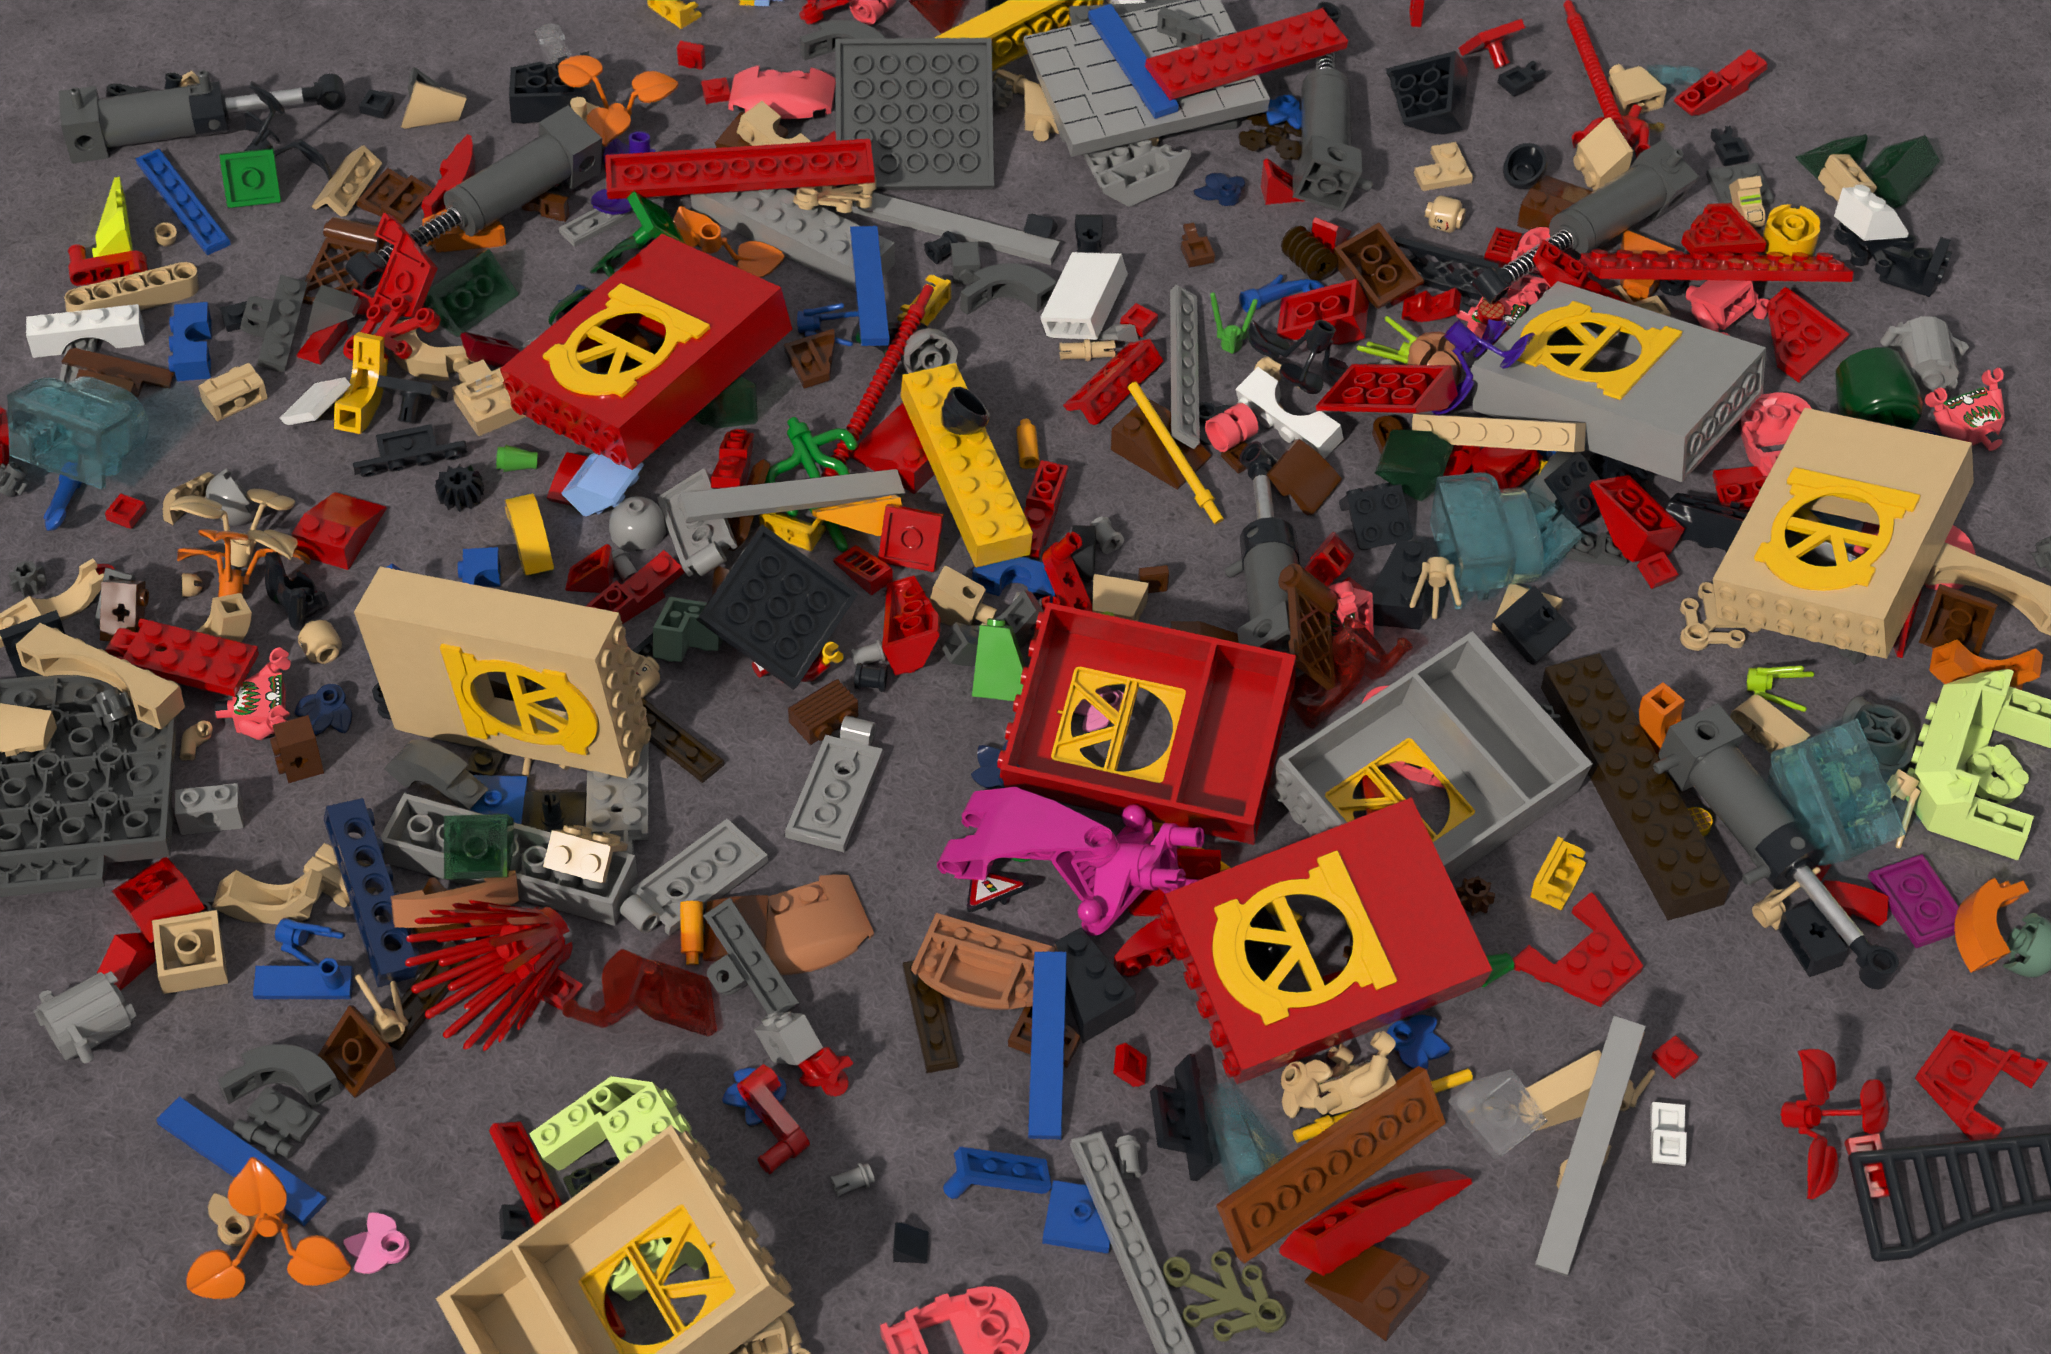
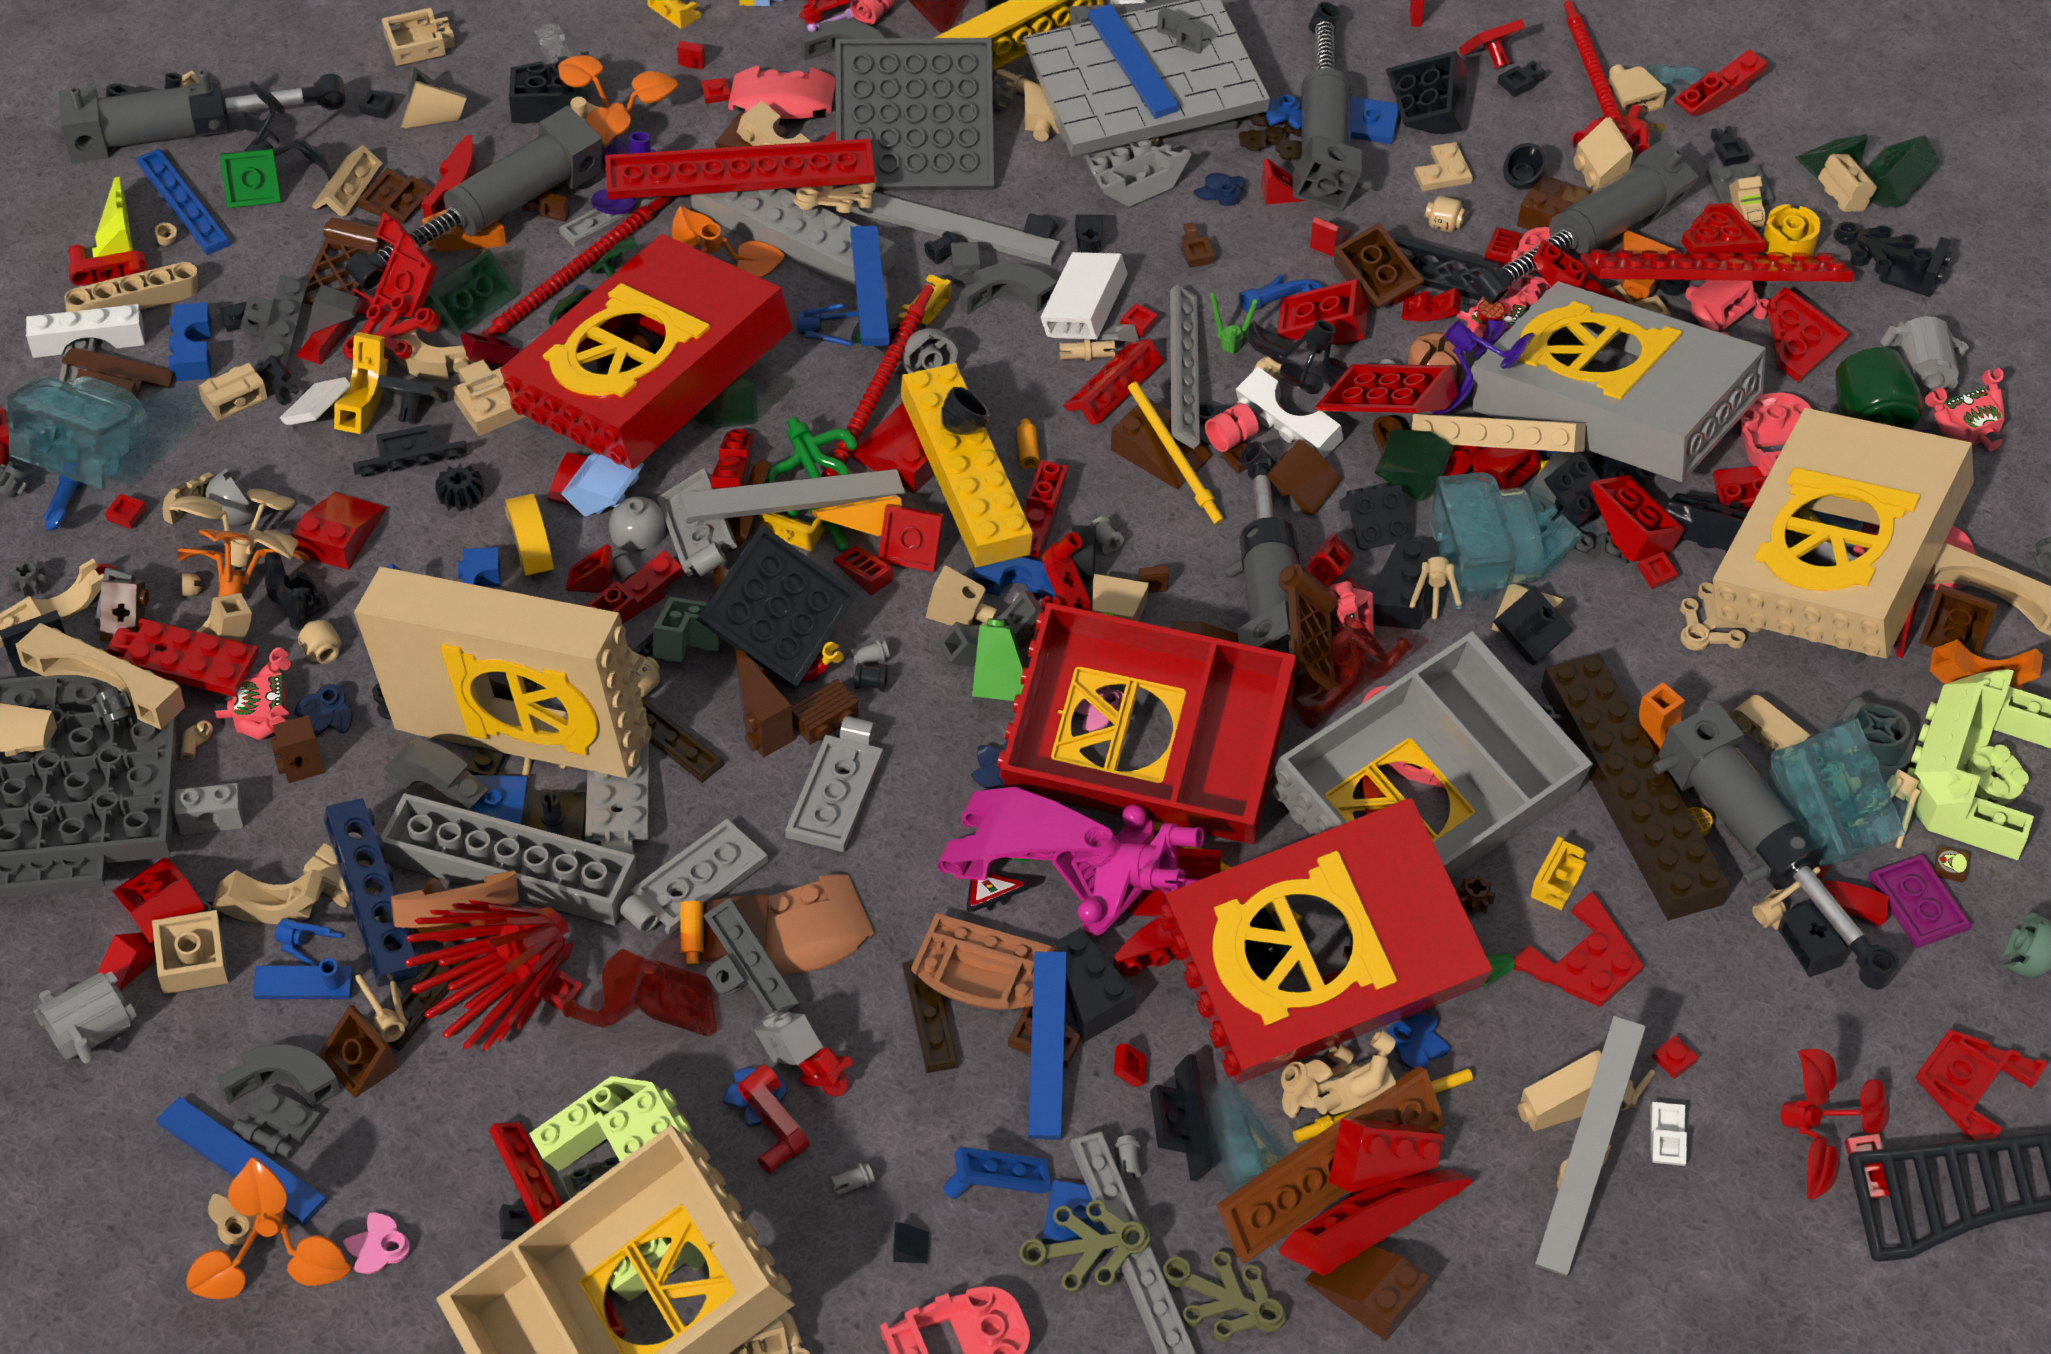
(276, 379): none -> black plate
(413, 39): none -> tan piece
(478, 846): clear green slope -> none
(514, 459): bright green cone -> none
(582, 853): bracket -> none
(642, 215): none -> red hose
(653, 219): green tile -> none
(764, 709): none -> reddish brown slope
(812, 357): reddish brown wing -> none
(848, 14): none -> lavender hinge
(909, 626): red wedge -> none
(1091, 1245): none -> olive plant
(1246, 53): red plate -> none
(1308, 253): dark brown piece -> none
(1373, 120): none -> blue plate
(1381, 1152): none -> red wedge
(1386, 352): lime plant -> none
(1498, 1111): clear slope -> none
(1761, 679): lime plant -> none
(1868, 215): white slope -> none
(1951, 864): none -> tile
(1977, 926): orange arch -> none

